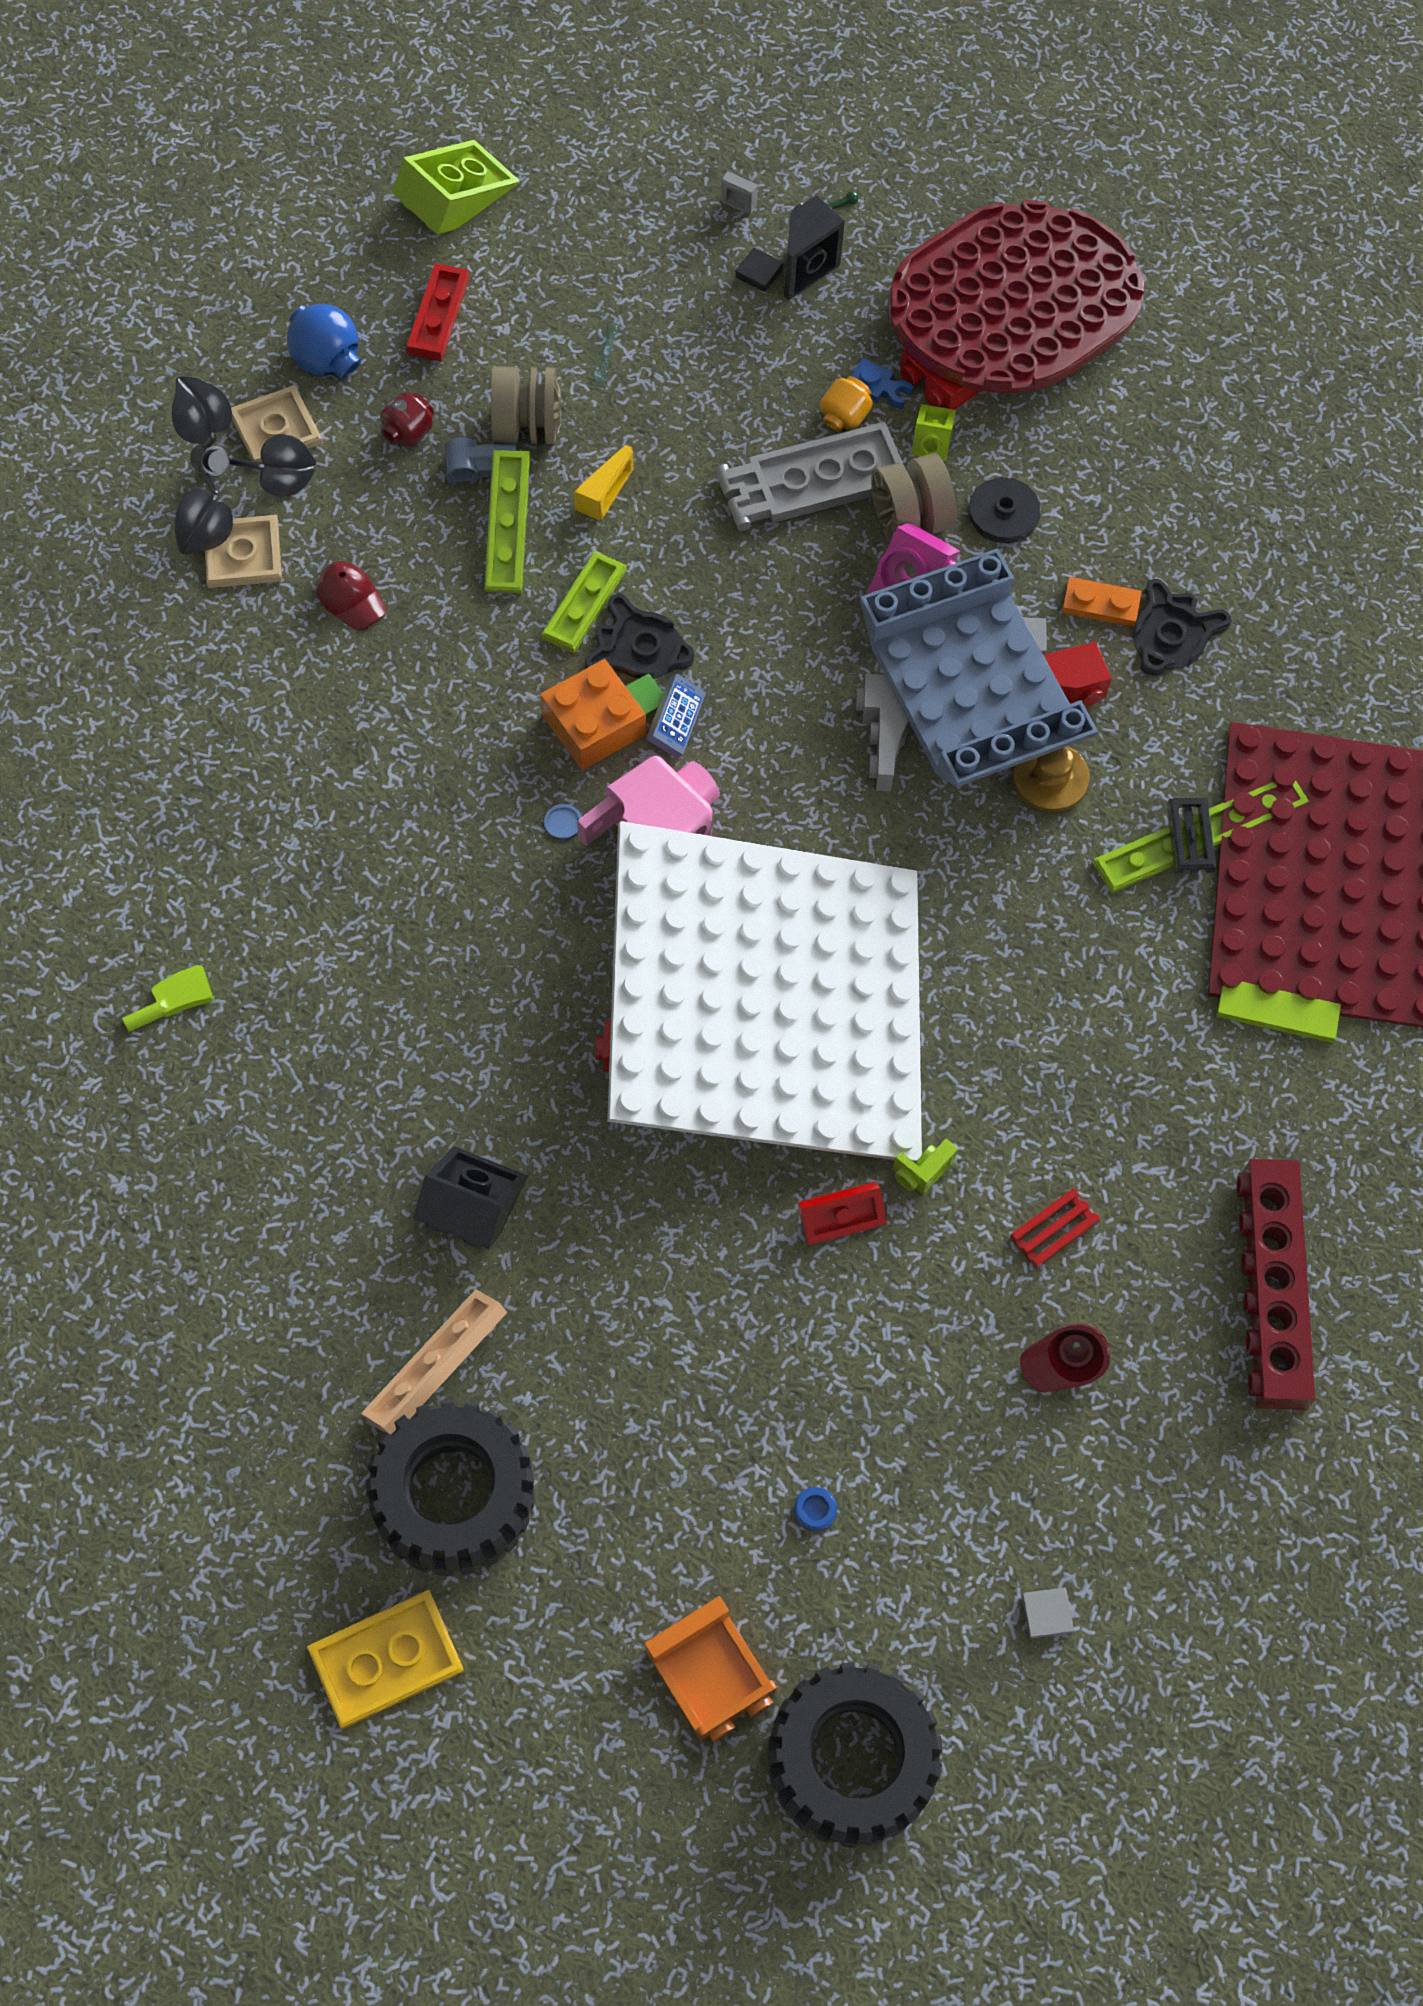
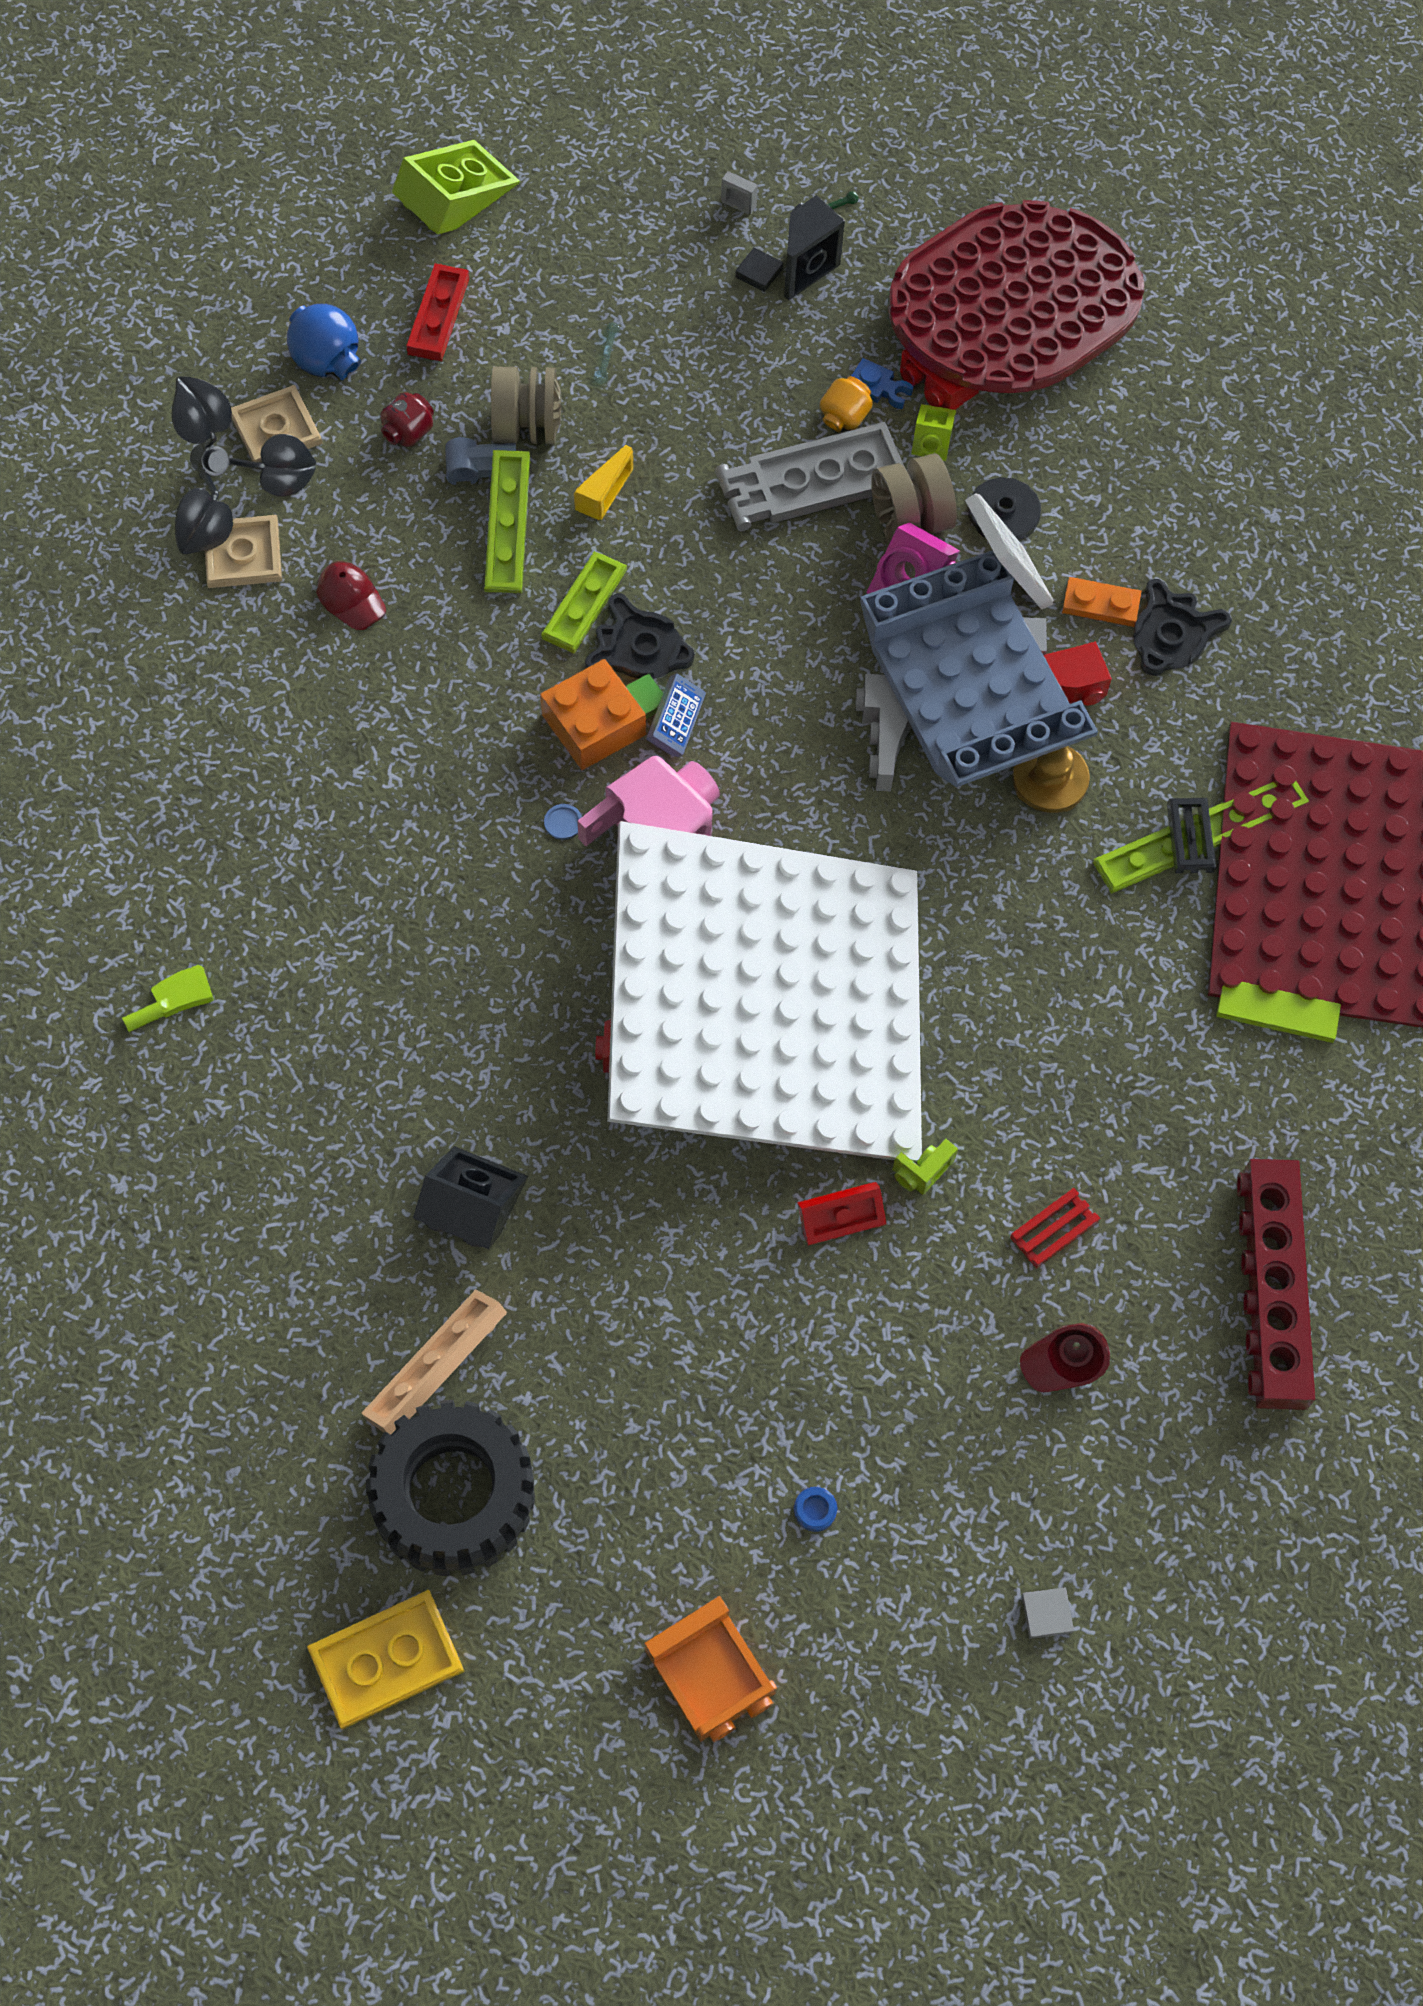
(915, 1740): black tyre -> none
(1009, 551): none -> white tile

